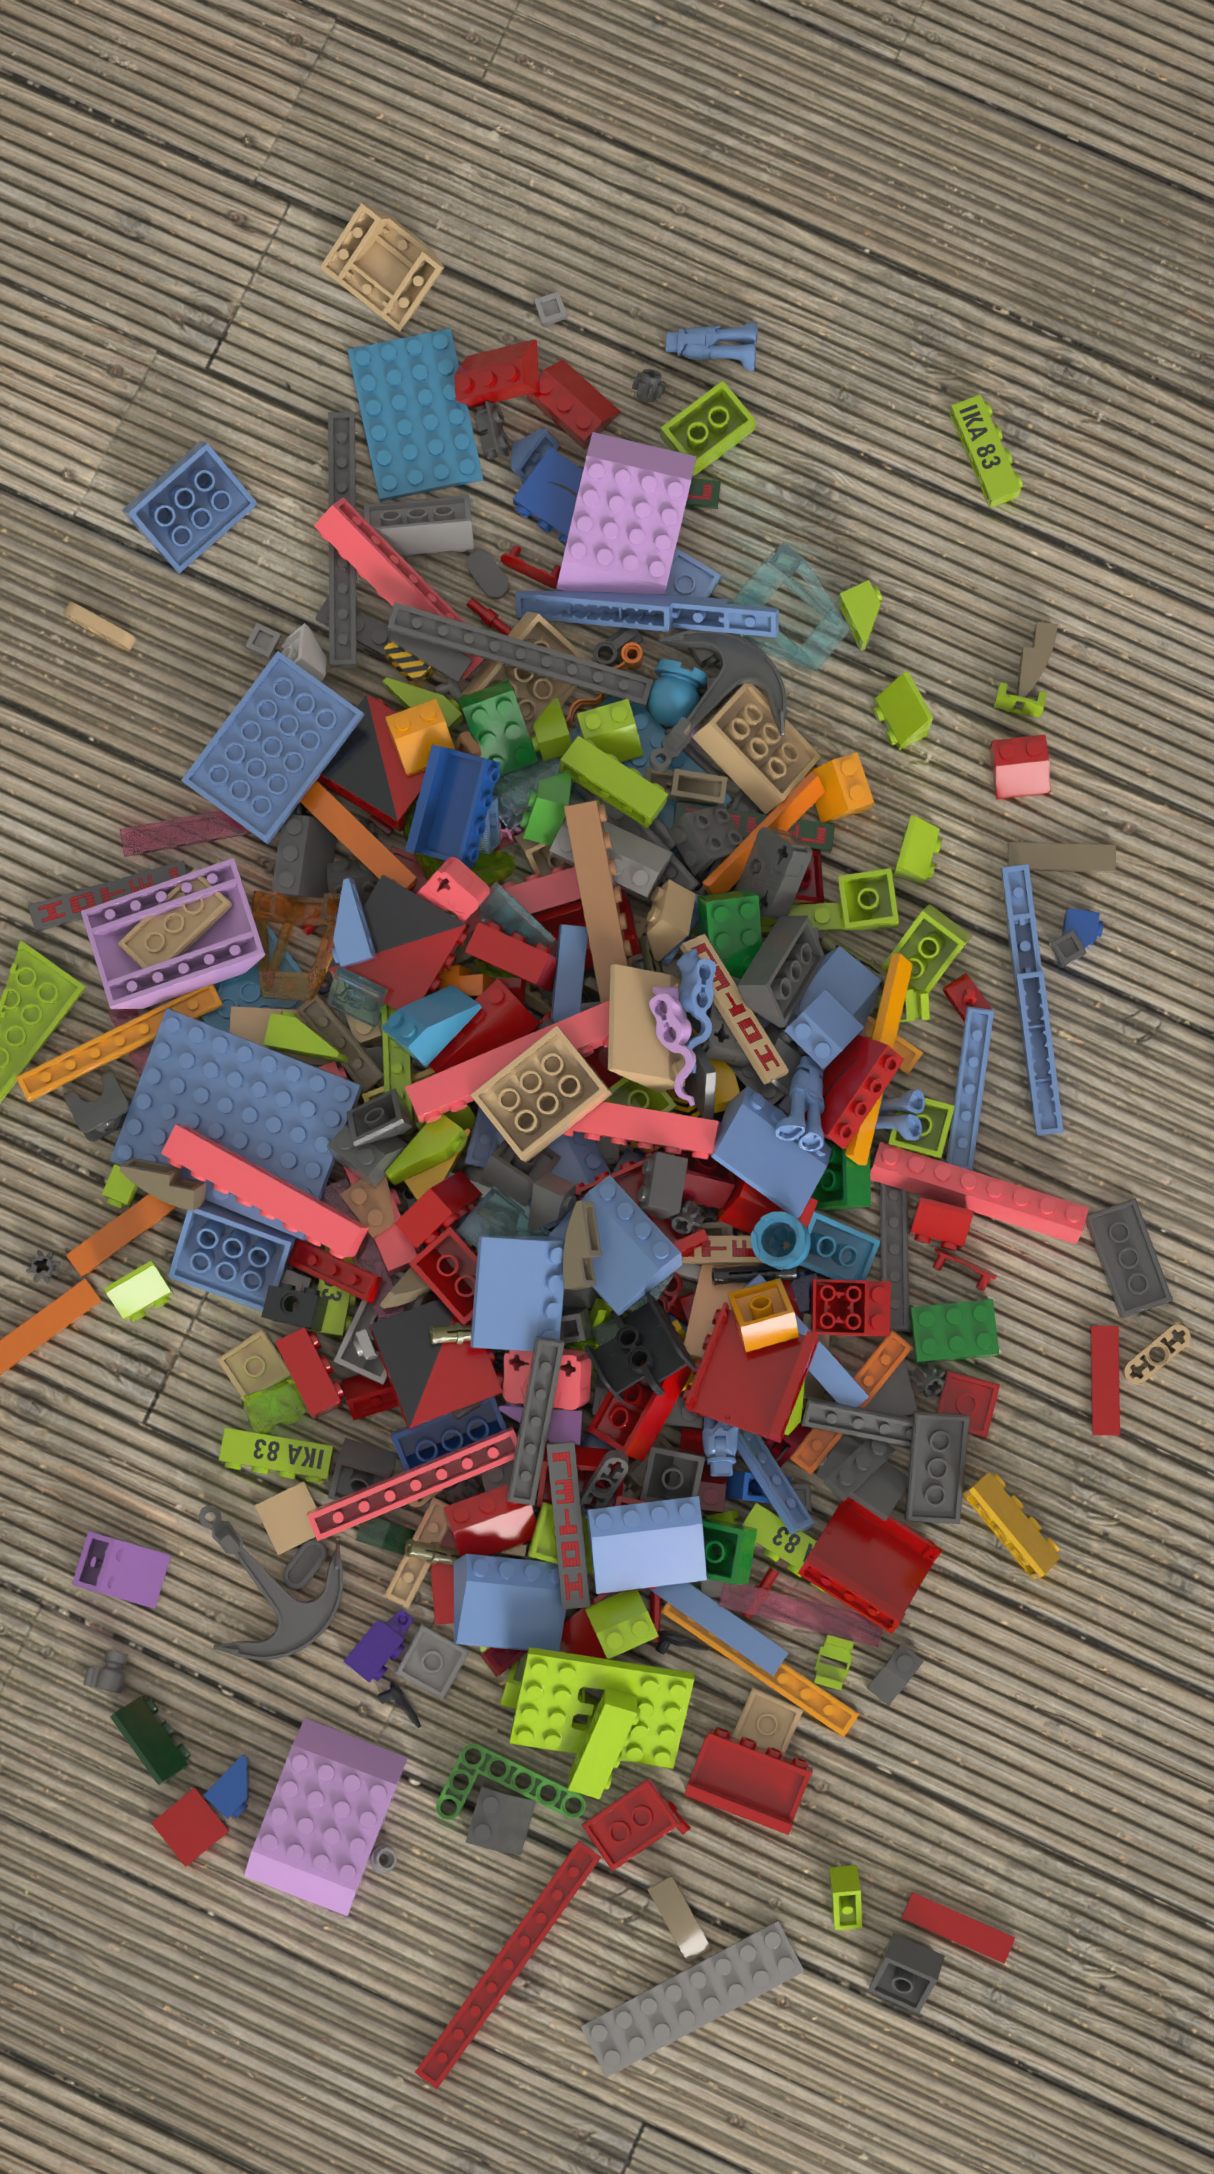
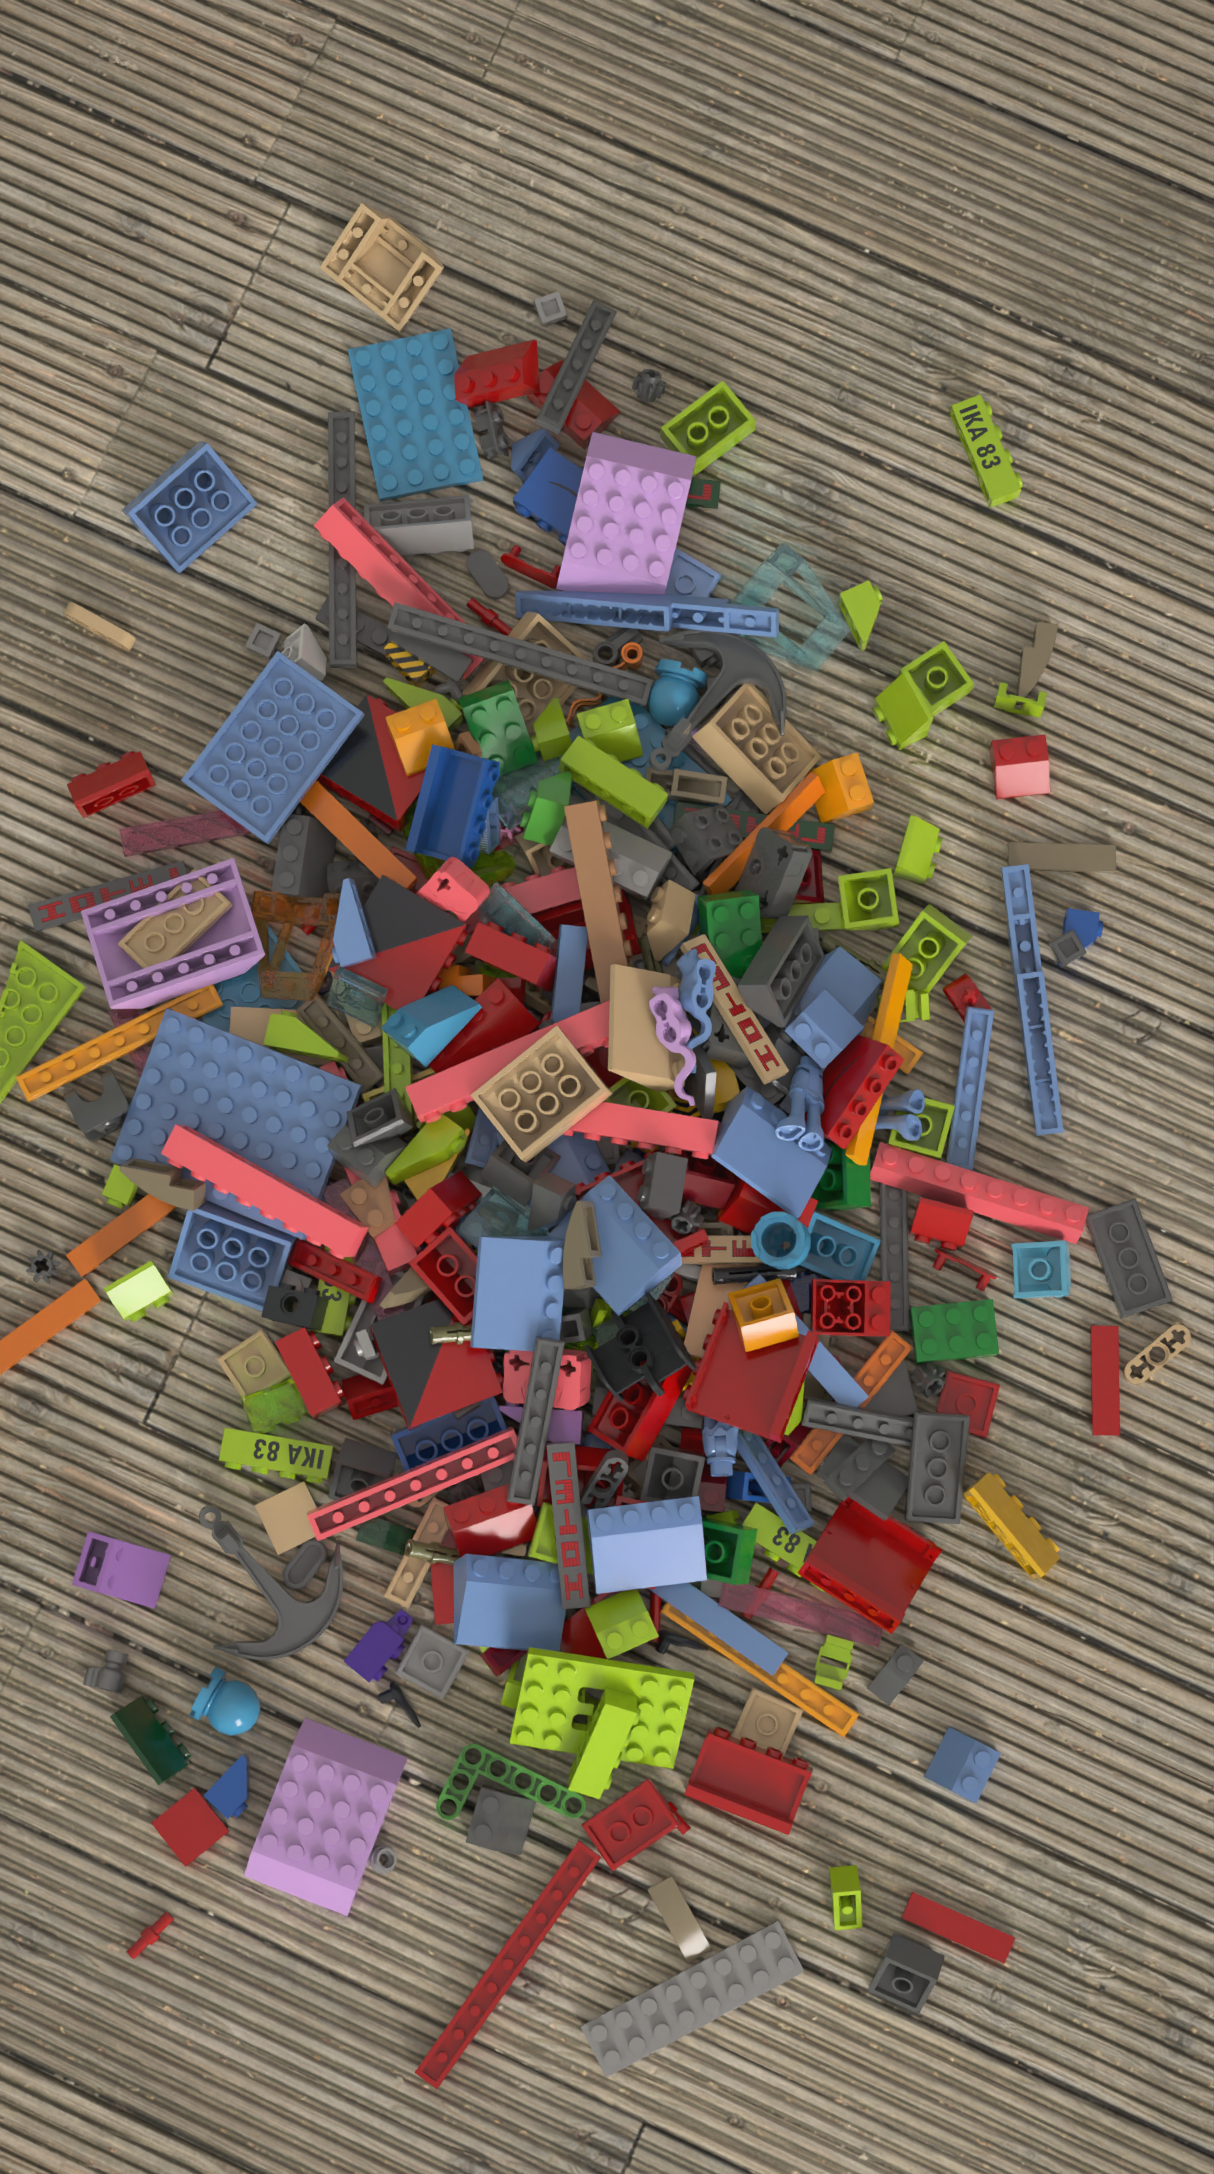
(110, 784): none -> red slope
(150, 1935): none -> red bar
(229, 1705): none -> dark azure tile
(575, 367): none -> dark grey tile
(704, 343): medium blue piece -> none
(939, 678): none -> lime brick
(962, 1765): none -> medium blue slope
(1041, 1269): none -> medium azure slope

